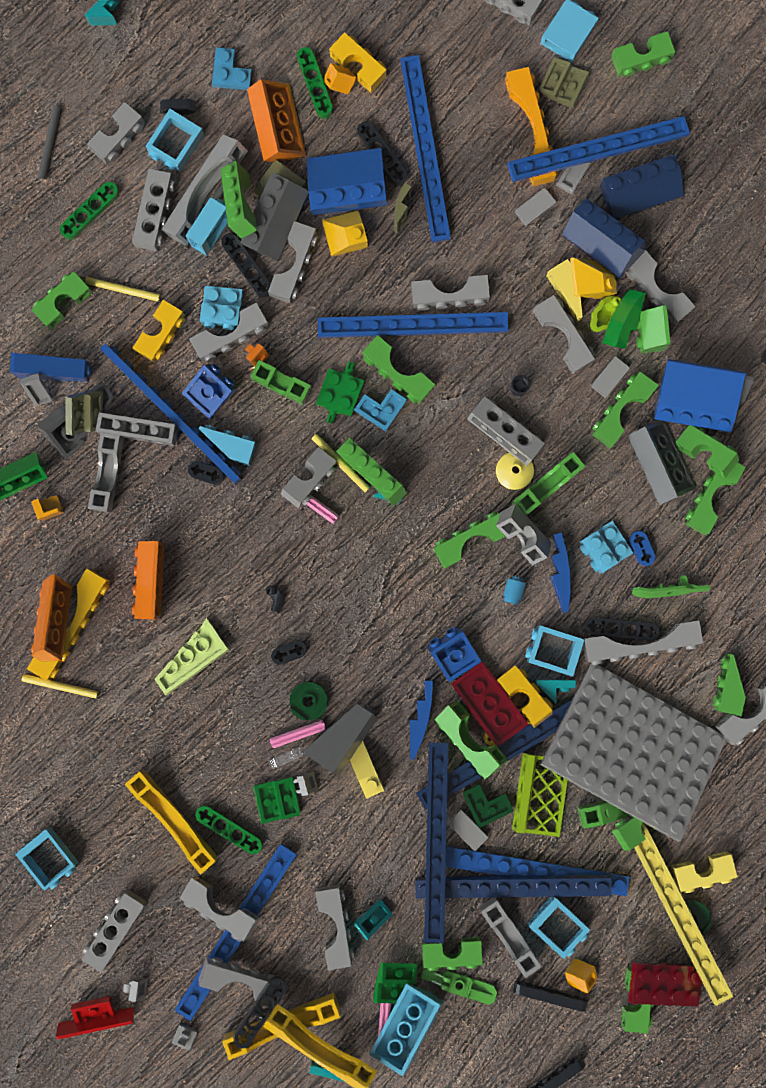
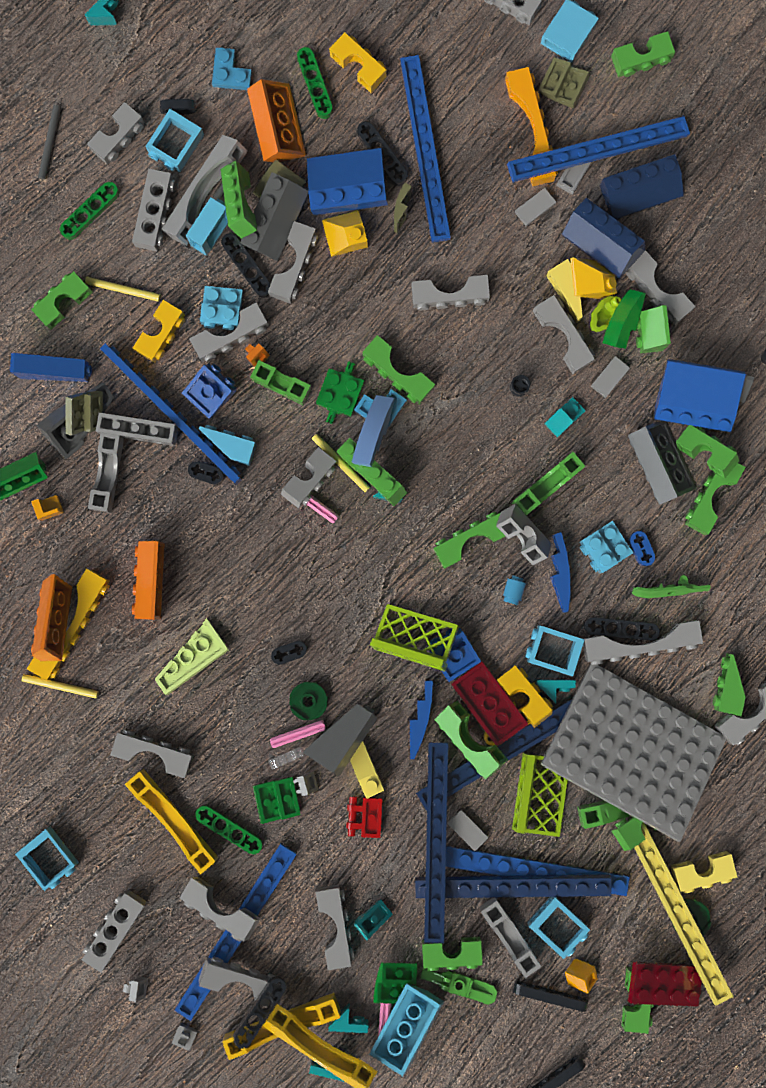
(36, 390): light grey tile -> none
(94, 1016): red bracket -> none
(176, 760): none -> light grey arch
(277, 597): black arm -> none
(339, 78): light orange panel -> none
(346, 1024): none -> teal slope
(371, 817): none -> red plate
(373, 431): none -> medium blue slope
(409, 653): none -> lime fence
(413, 325): blue plate -> none
(483, 810): dark green plate -> none
(495, 430): light grey brick -> none
(513, 480): light yellow dish -> none
(564, 417): none -> teal slope
(610, 428): bright green arch -> none

